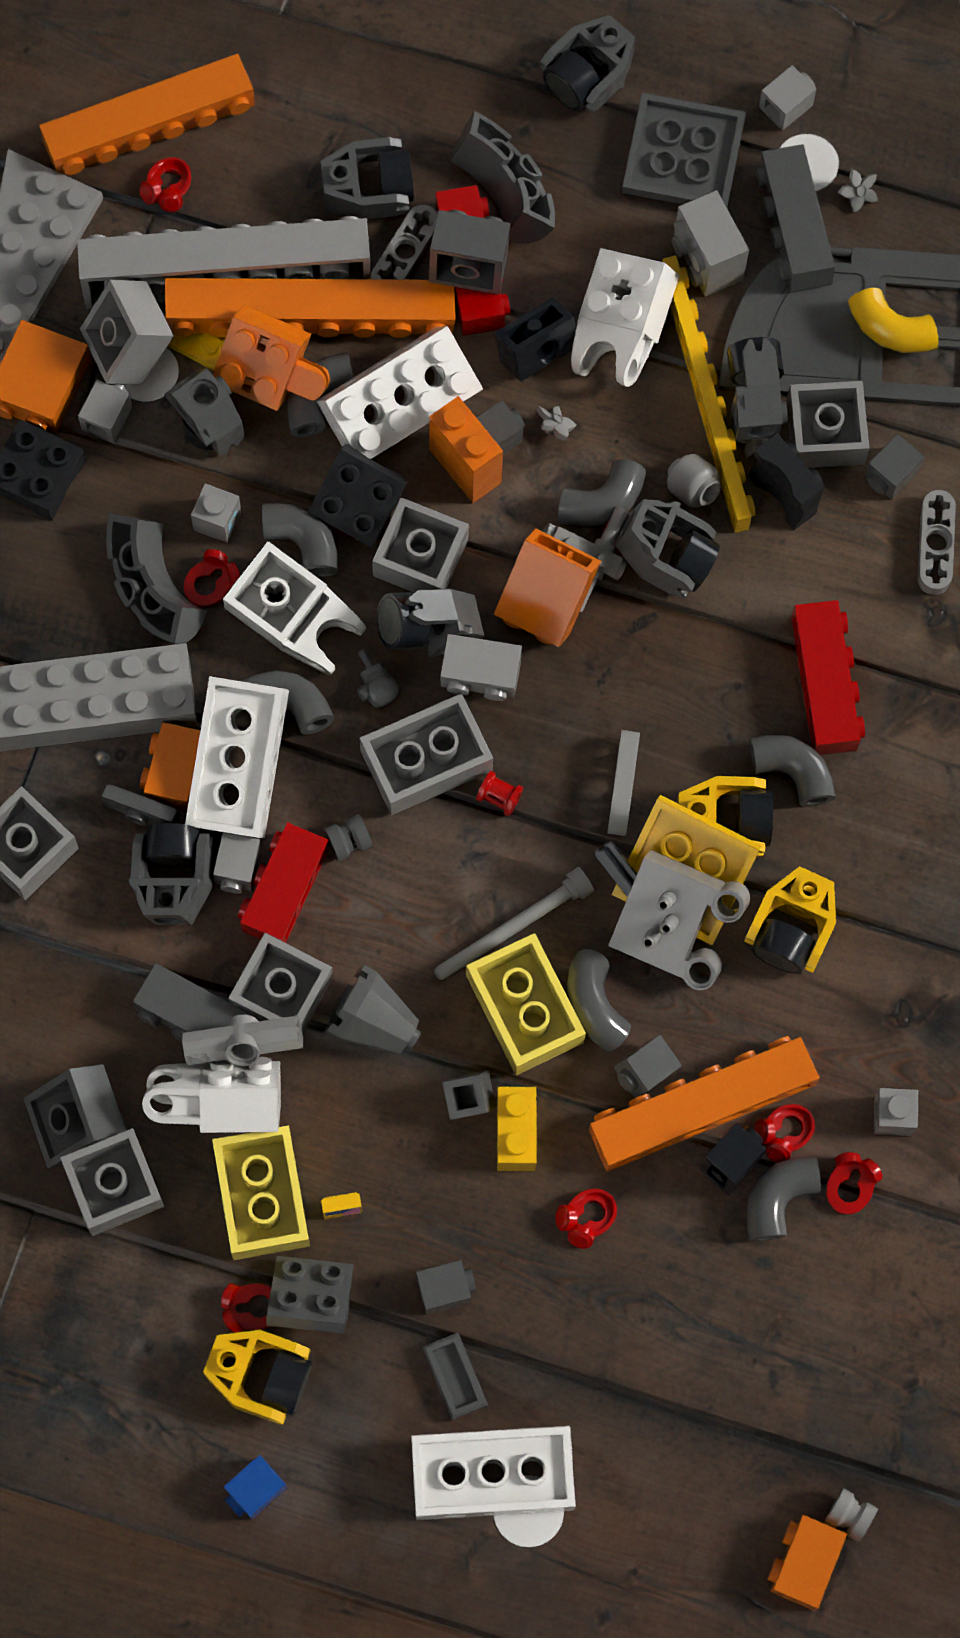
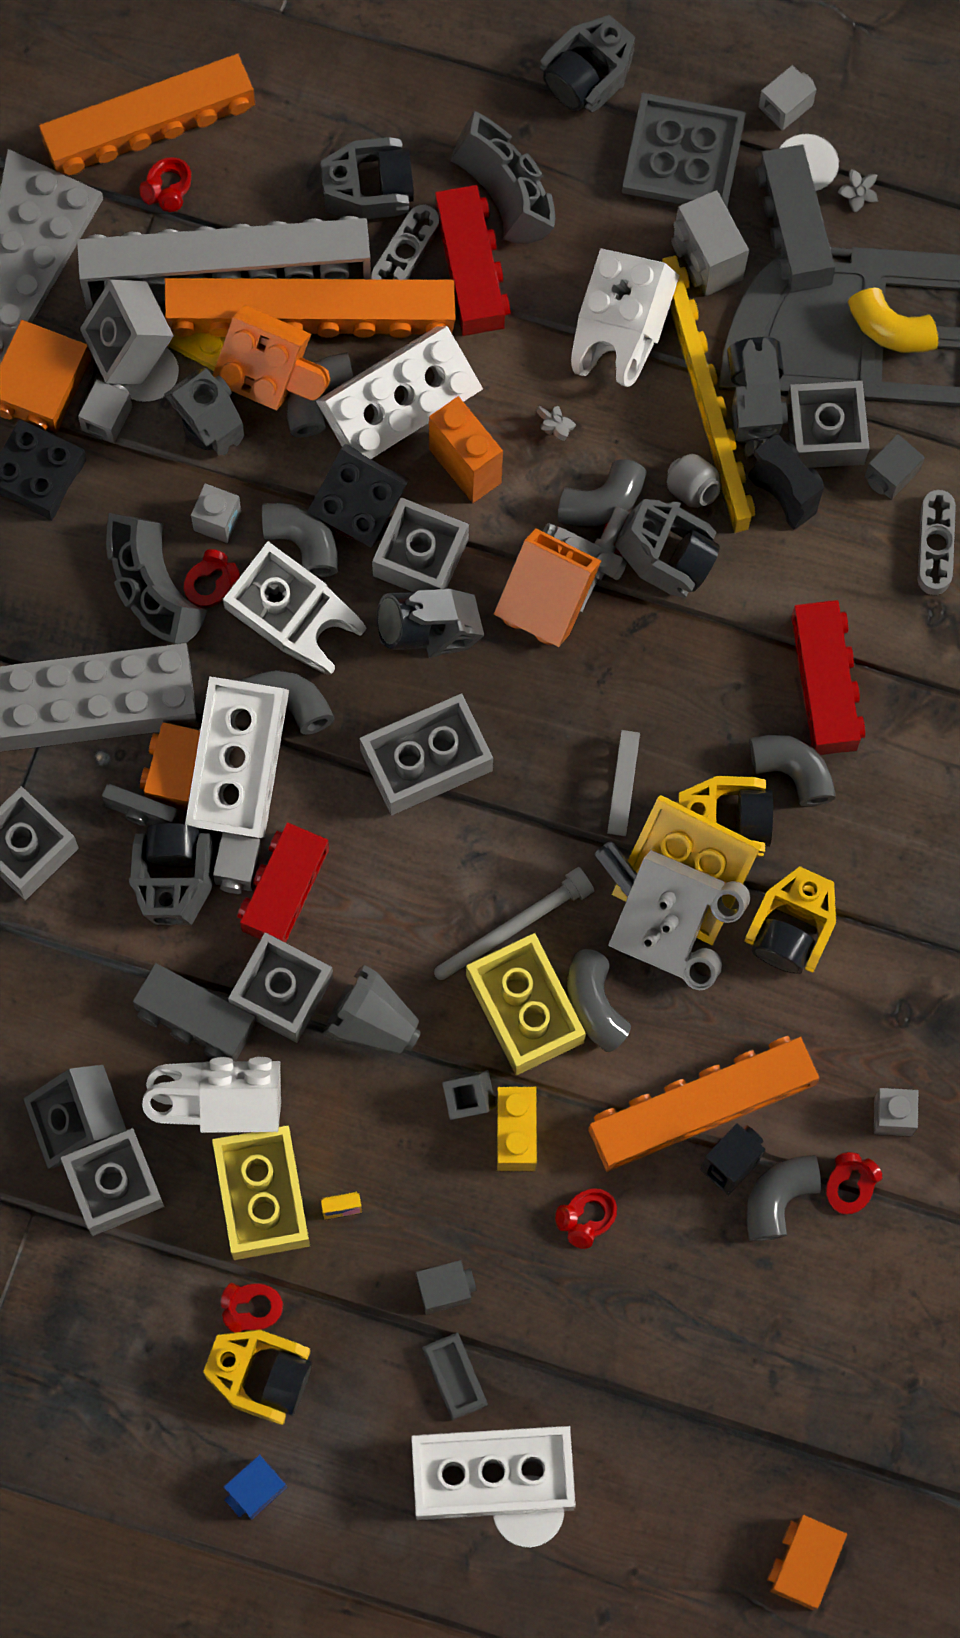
(242, 1040): light grey piece -> none
(310, 1294): dark grey plate -> none
(340, 840): dark grey wheel -> none
(378, 684): dark grey piece -> none
(469, 251): dark grey brick -> none
(481, 667): light grey slope -> none
(499, 793): red bush -> none
(503, 425): dark grey brick -> none
(536, 339): black brick -> none
(646, 1066): dark grey brick -> none
(781, 1149): red piece -> none
(848, 1514): light grey wheel -> none

